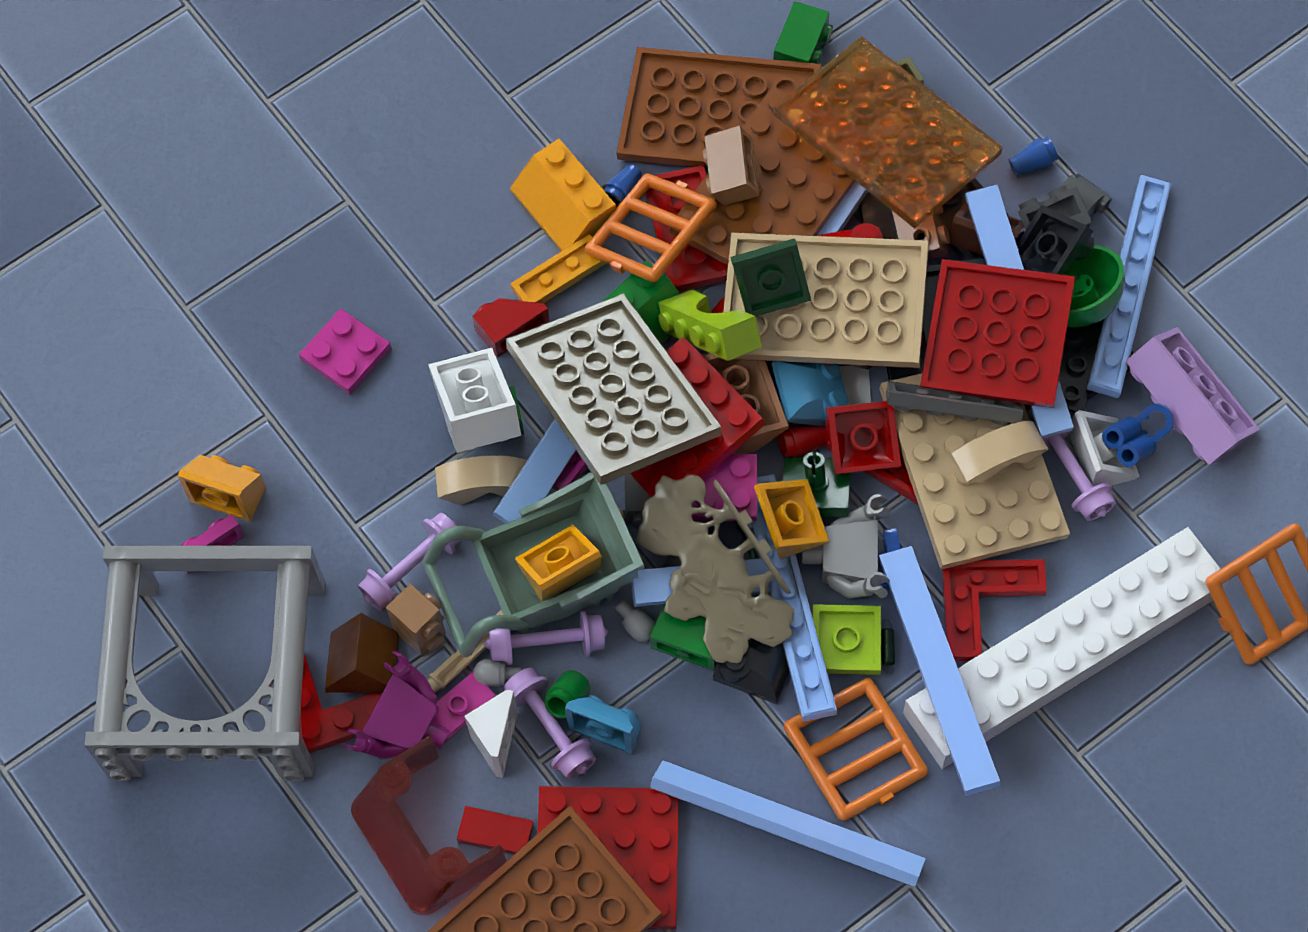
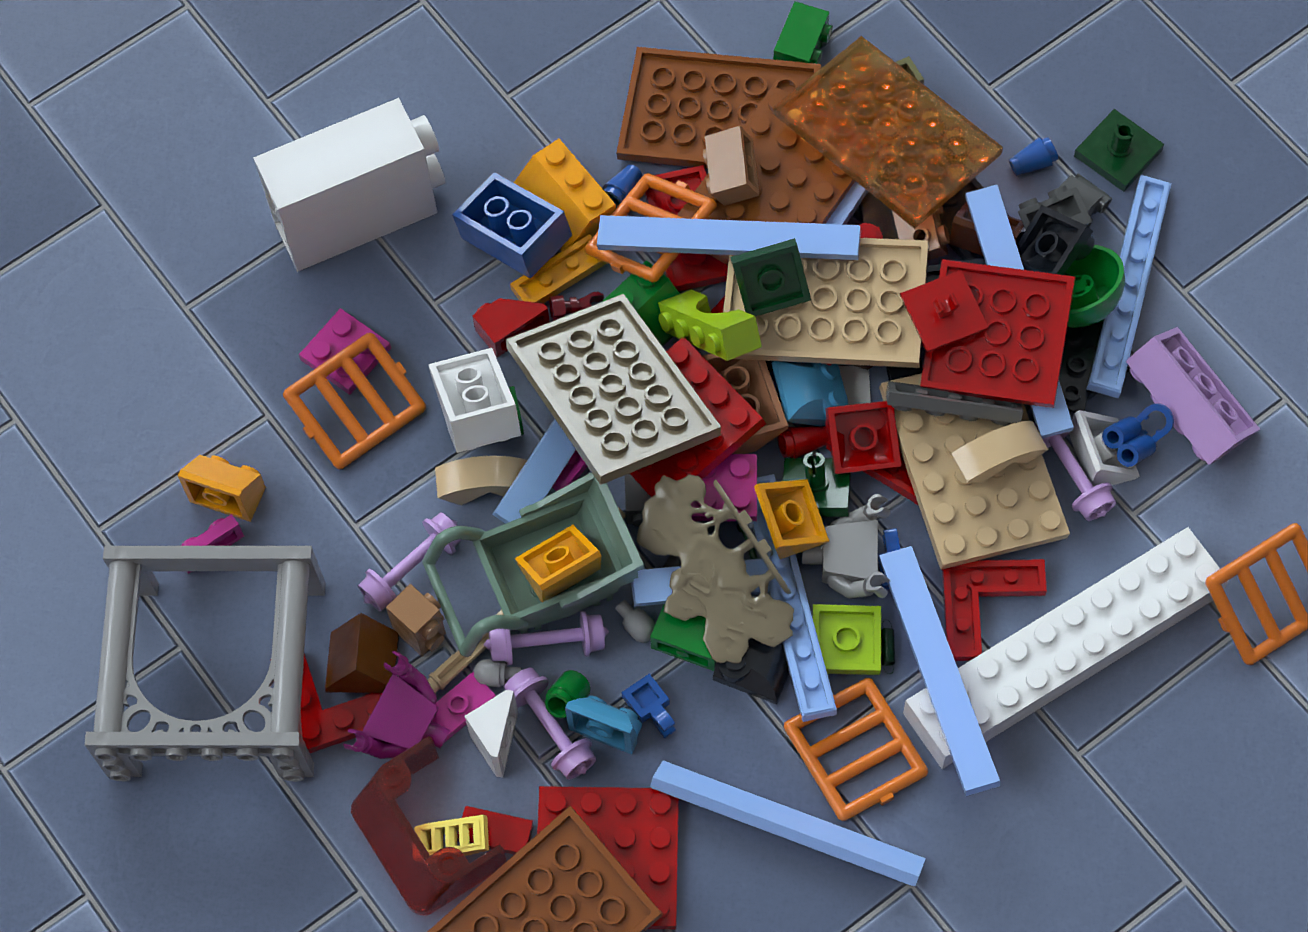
(351, 182): none -> white brick
(364, 441): none -> orange bar
(432, 834): none -> light yellow slope
(512, 225): none -> blue brick
(560, 307): none -> dark red piece
(648, 702): none -> blue plate
(725, 236): none -> light blue tile
(944, 311): none -> red piece
(1118, 150): none -> dark green tile

